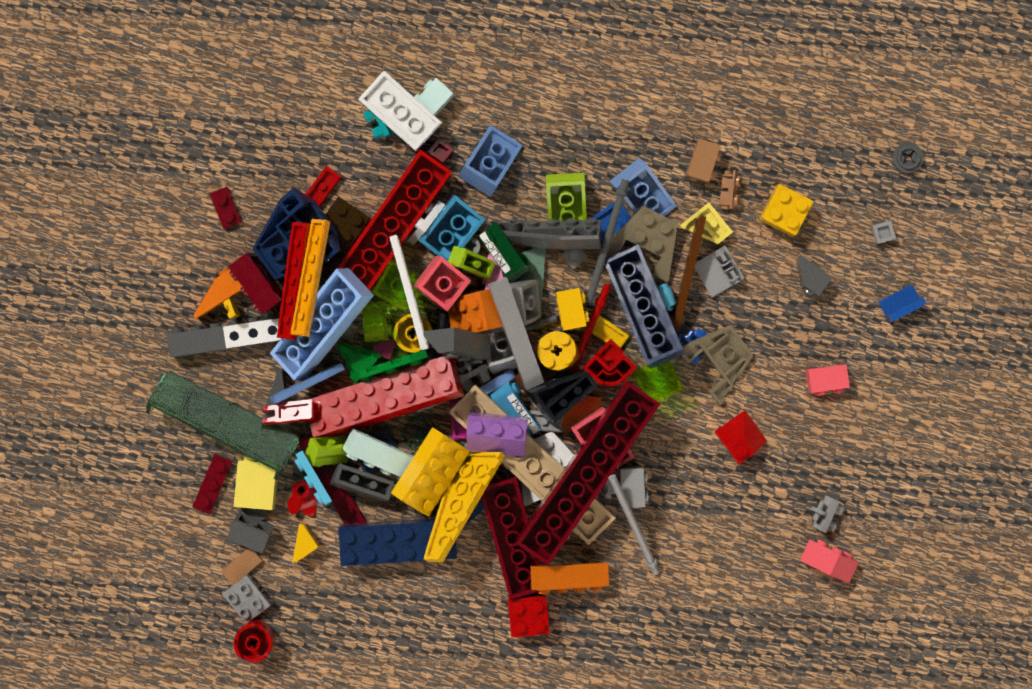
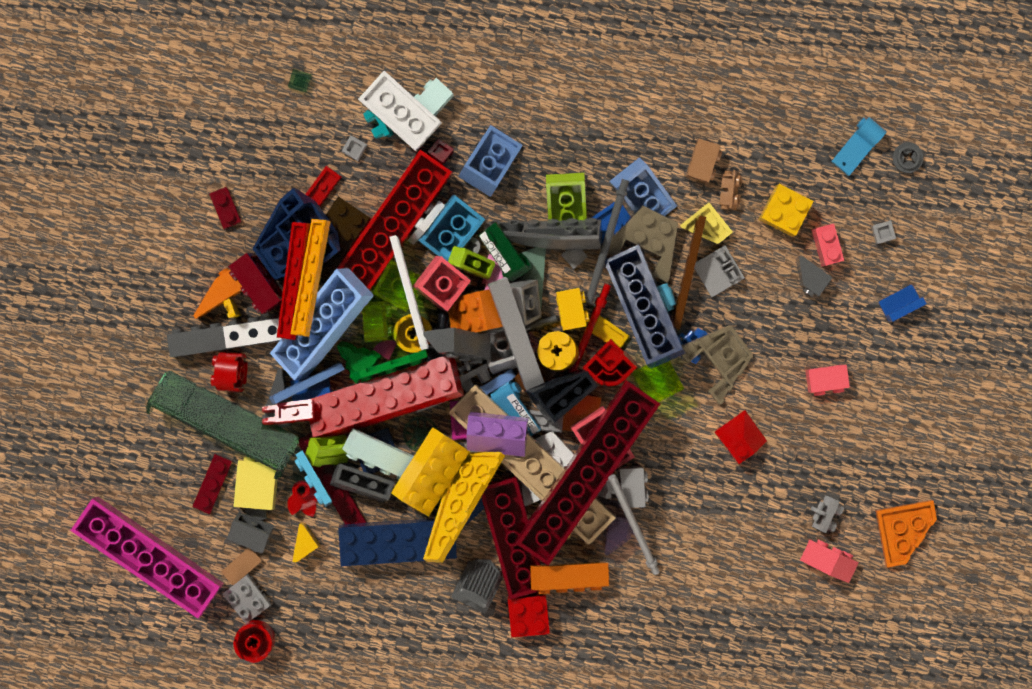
(147, 556): none -> dark pink brick
(229, 372): none -> red brick
(299, 81): none -> clear green tile
(313, 391): none -> blue panel
(354, 148): none -> light grey tile
(478, 584): none -> dark grey piece
(617, 534): none -> clear purple slope
(827, 245): none -> coral brick
(859, 145): none -> dark azure door
(904, 529): none -> orange plate

